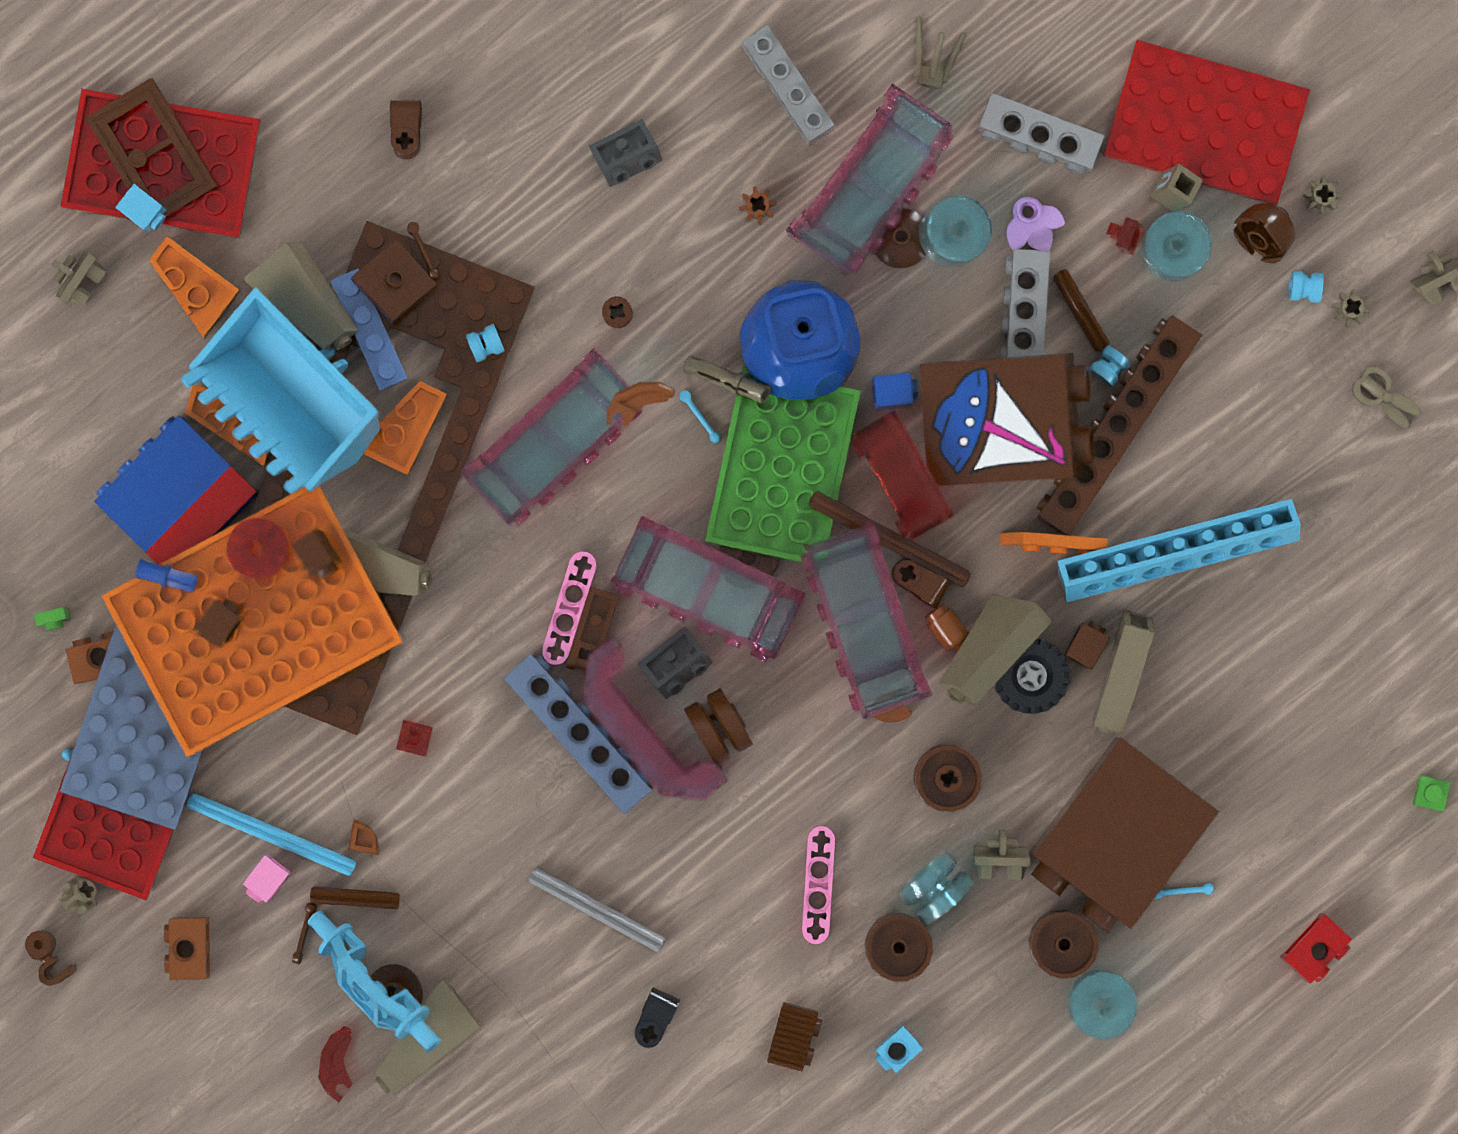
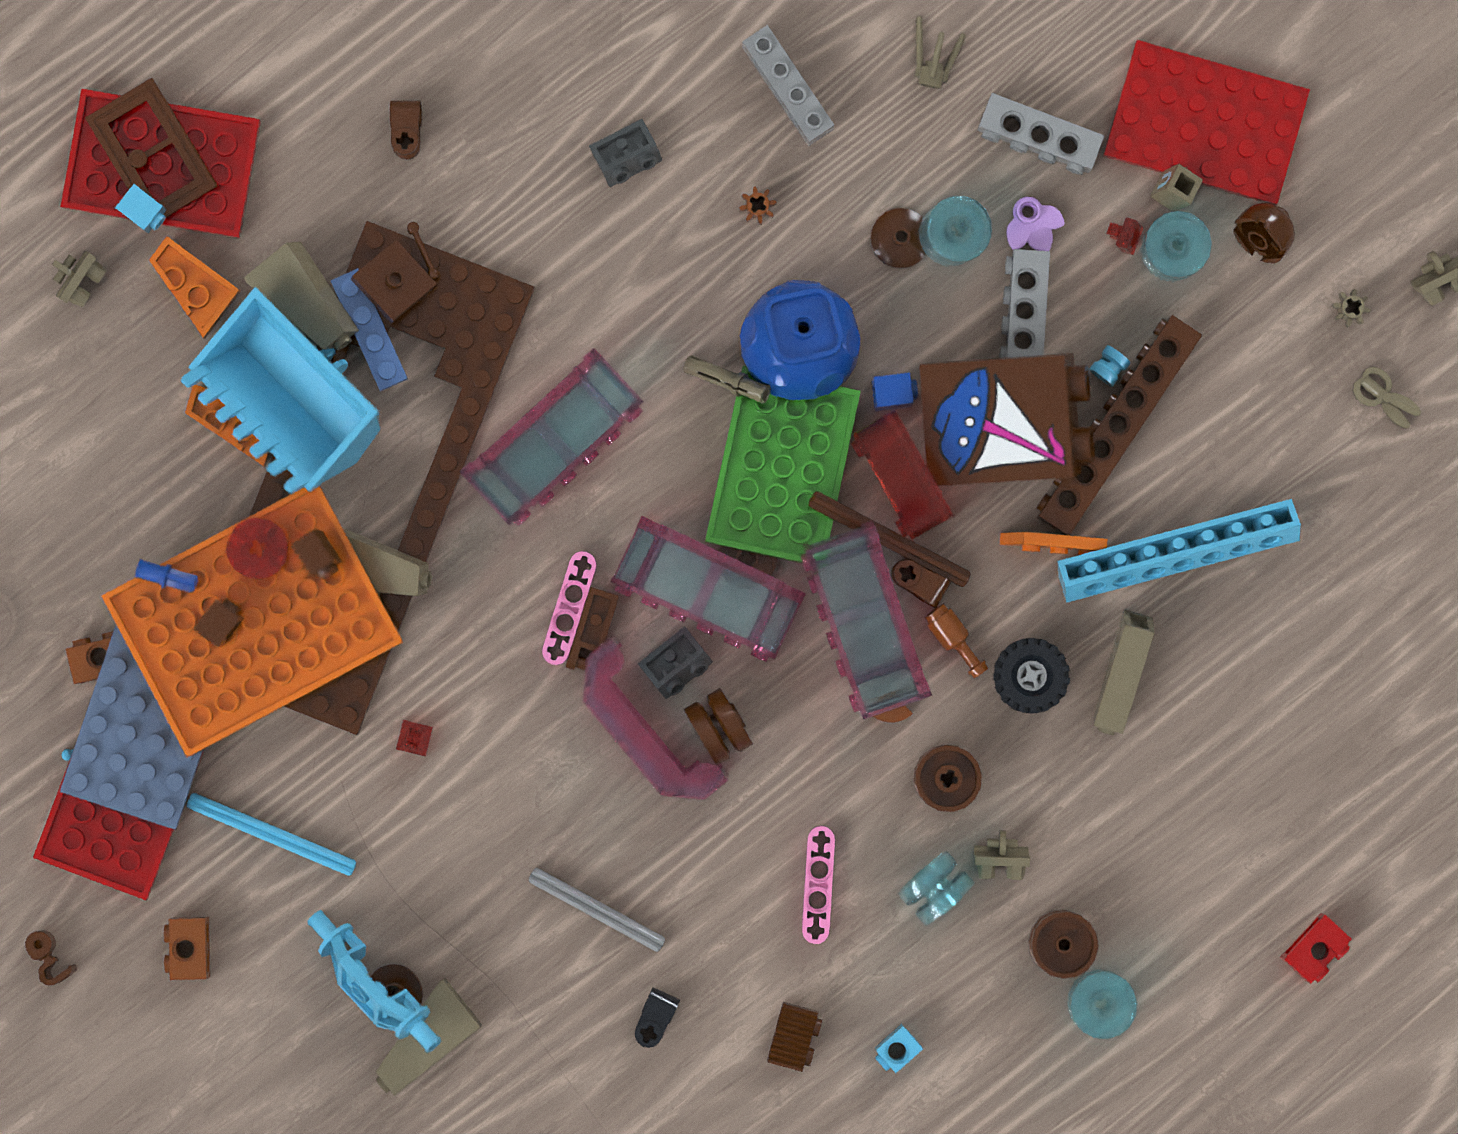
(52, 619): bright green plate -> none
(78, 895): dark tan gear -> none
(175, 493): blue panel -> none
(266, 879): bright pink brick -> none
(297, 956): reddish brown hinge -> none
(332, 1065): clear red piece -> none
(353, 897): reddish brown axle -> none
(363, 839): dark orange tile -> none
(407, 428): orange wing -> none
(491, 340): medium azure wheel -> none
(521, 681): sand blue brick -> none
(618, 319): reddish brown wheel -> none
(634, 397): dark orange piece -> none
(685, 397): medium azure hinge -> none
(874, 182): windscreen -> none
(894, 929): reddish brown wheel -> none
(992, 647): dark tan slope -> none
(1081, 310): reddish brown axle -> none
(1087, 644): reddish brown brick -> none
(1121, 836): reddish brown brick -> none
(1207, 888): medium azure hinge -> none
(1304, 286): medium azure wheel -> none
(1316, 201): dark tan gear -> none
(1431, 793): bright green plate -> none

